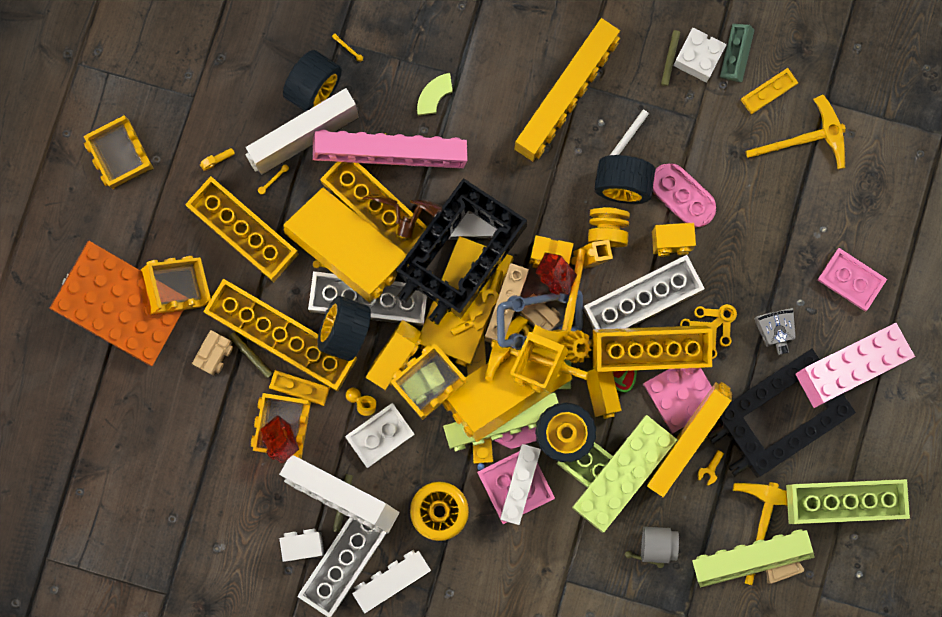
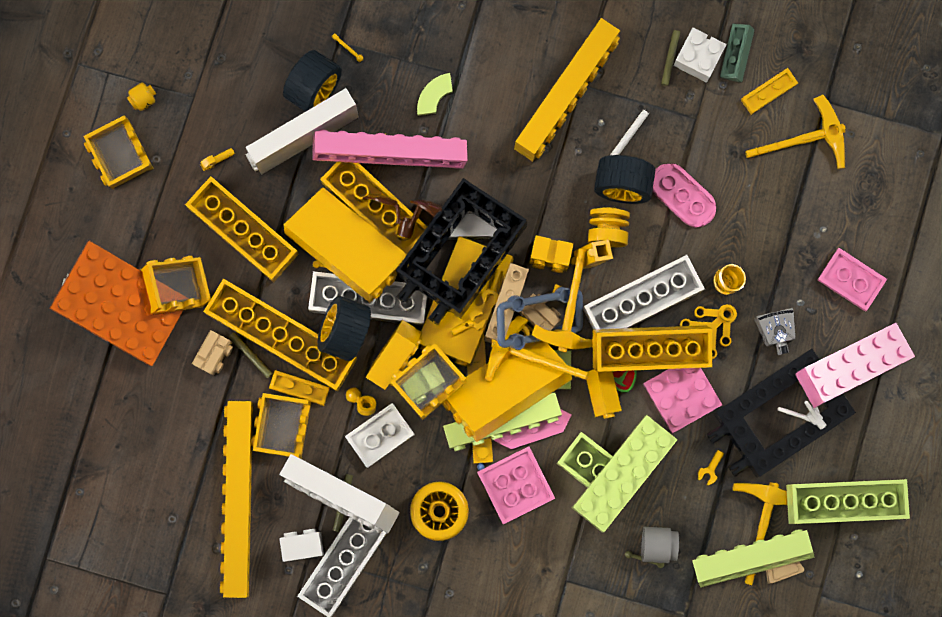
(141, 96): none -> yellow head
(237, 500): none -> yellow brick
(262, 190): yellow hinge -> none
(279, 439): clear red brick -> none
(392, 581): white brick -> none
(520, 484): white brick -> none
(544, 343): yellow window -> none
(556, 273): clear red brick -> none
(565, 432): wheel -> none
(577, 345): yellow gear -> none
(673, 239): yellow brick -> none
(690, 438): yellow brick -> none
(734, 275): none -> yellow helmet
(813, 416): none -> white plant

